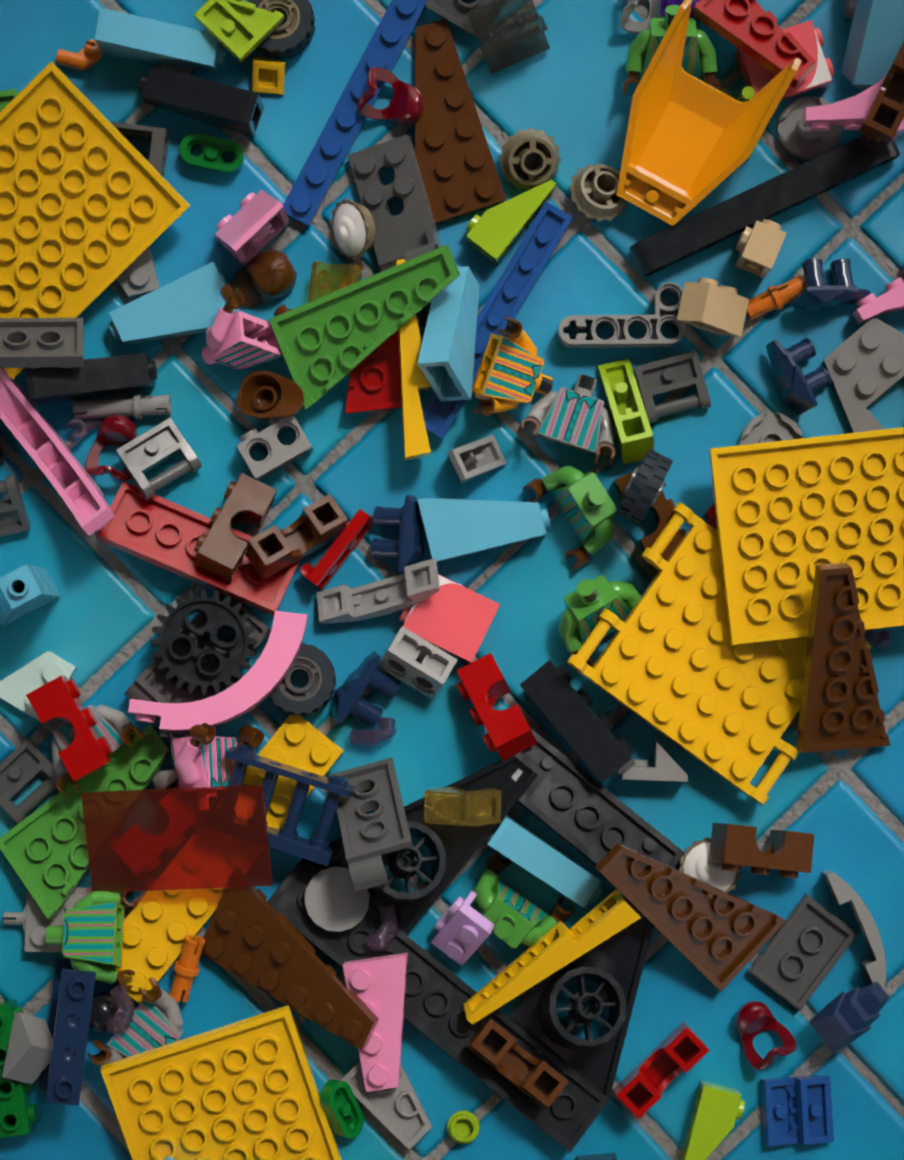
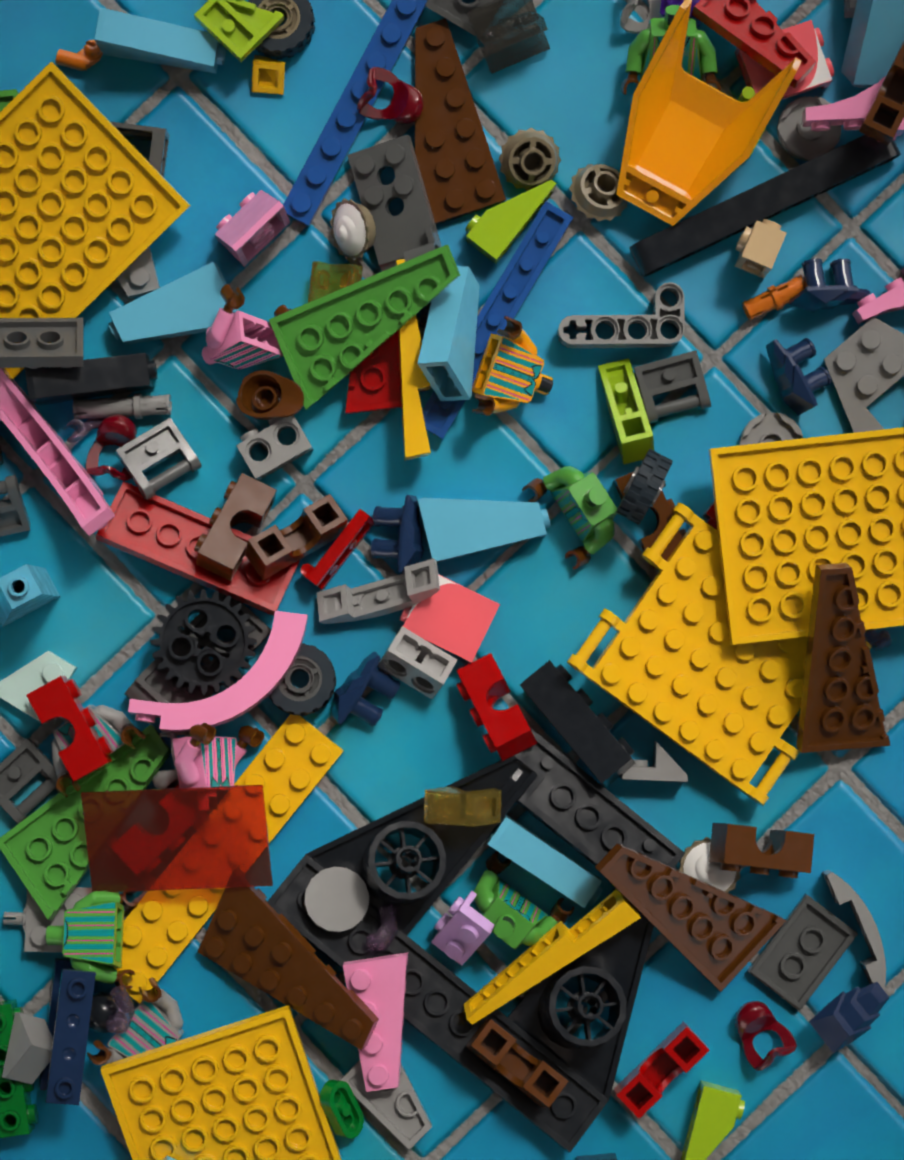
(187, 968): orange pin -> none
(202, 100): black slope -> none
(213, 151): green plate -> none
(265, 278): reddish brown piece -> none
(286, 837): dark blue fence -> none
(375, 736): arm -> none
(376, 833): dark grey hinge -> none
(463, 1126): lime plate -> none
(476, 458): light grey slope -> none
(573, 420): torso -> none
(586, 605): bright green torso -> none
(713, 307): tan brick -> none
(796, 1110): blue slope -> none

